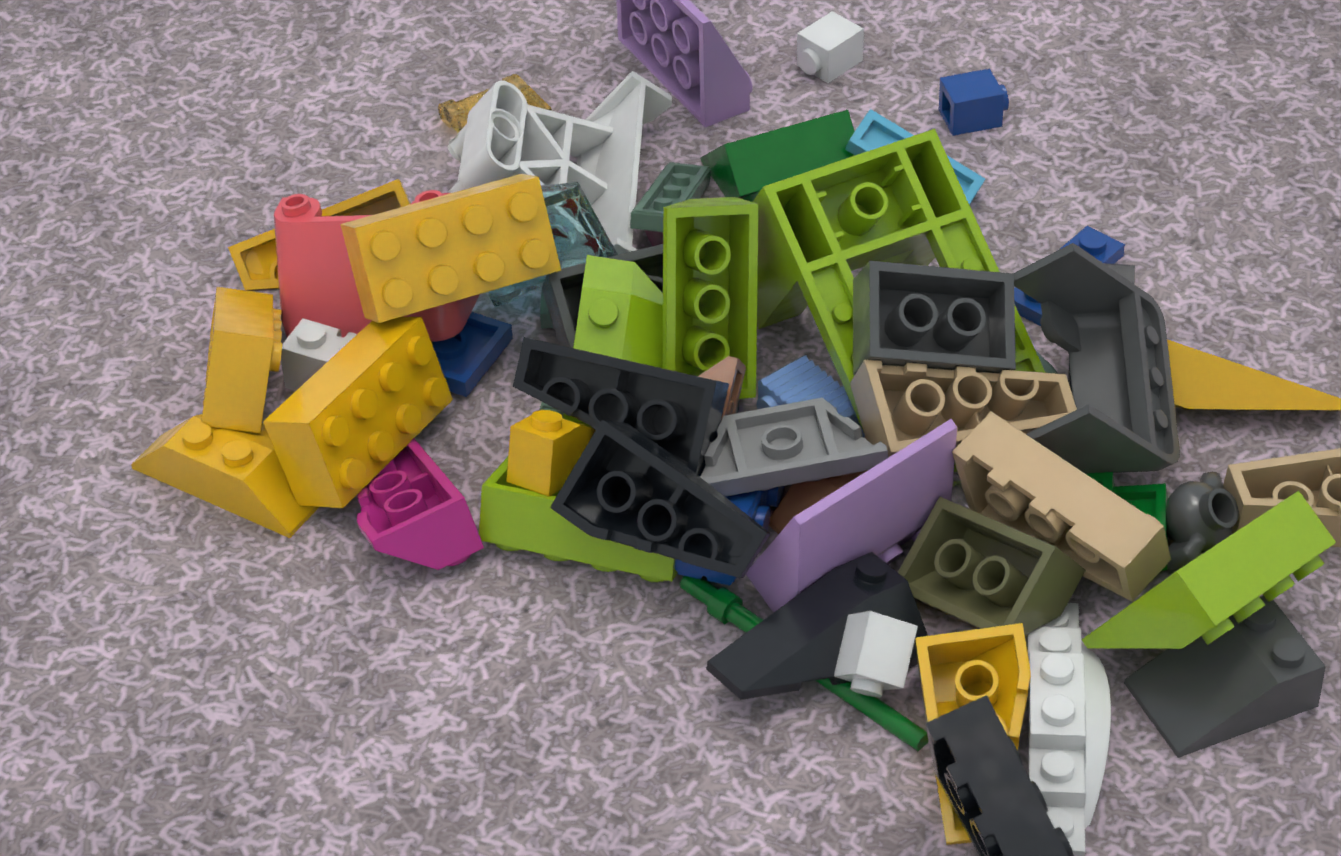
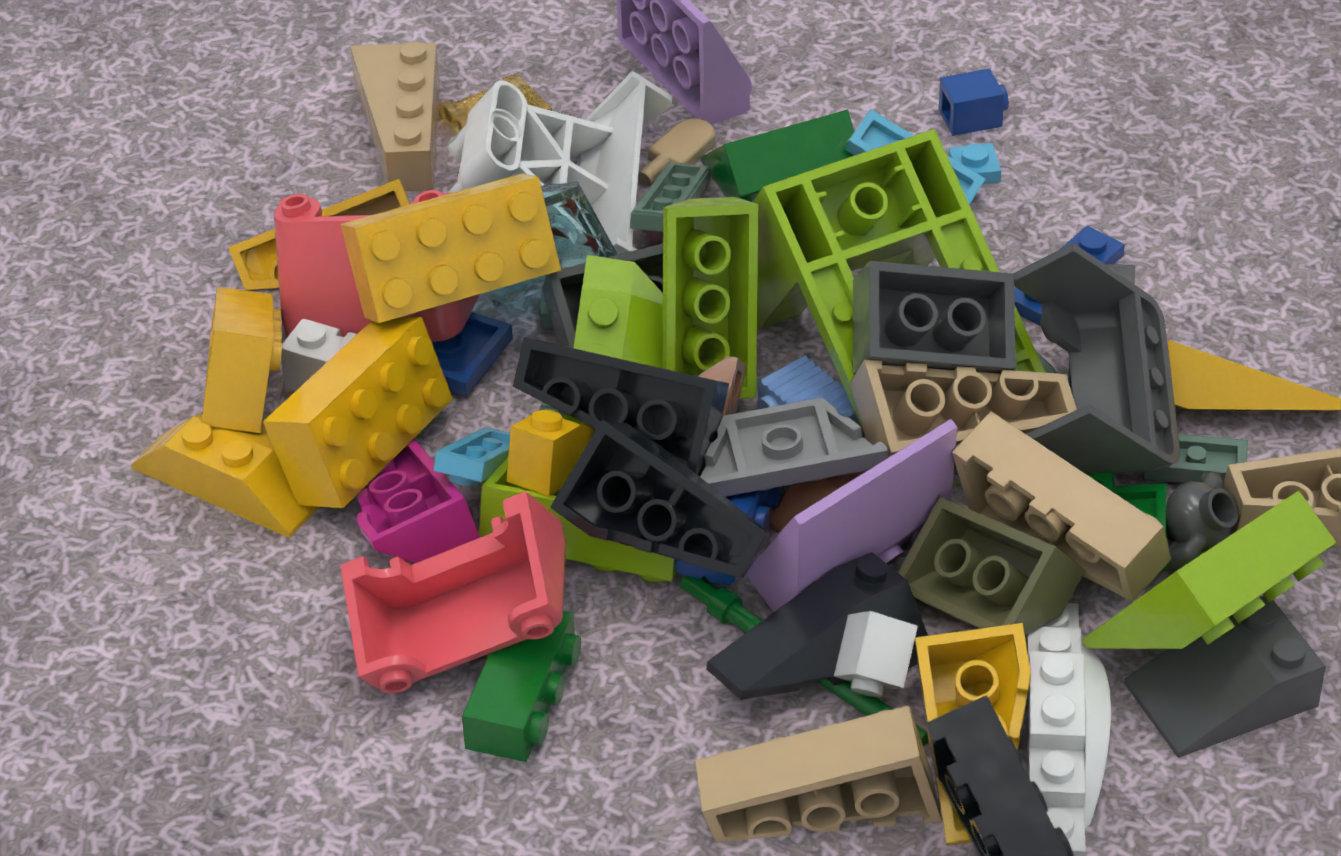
(401, 107): none -> tan wedge
(459, 602): none -> coral windscreen
(473, 456): none -> medium azure plate
(515, 693): none -> green brick
(681, 144): none -> tan piece
(820, 779): none -> tan wedge
(829, 47): white brick -> none
(980, 159): none -> medium azure plate
(1201, 456): none -> sand green plate

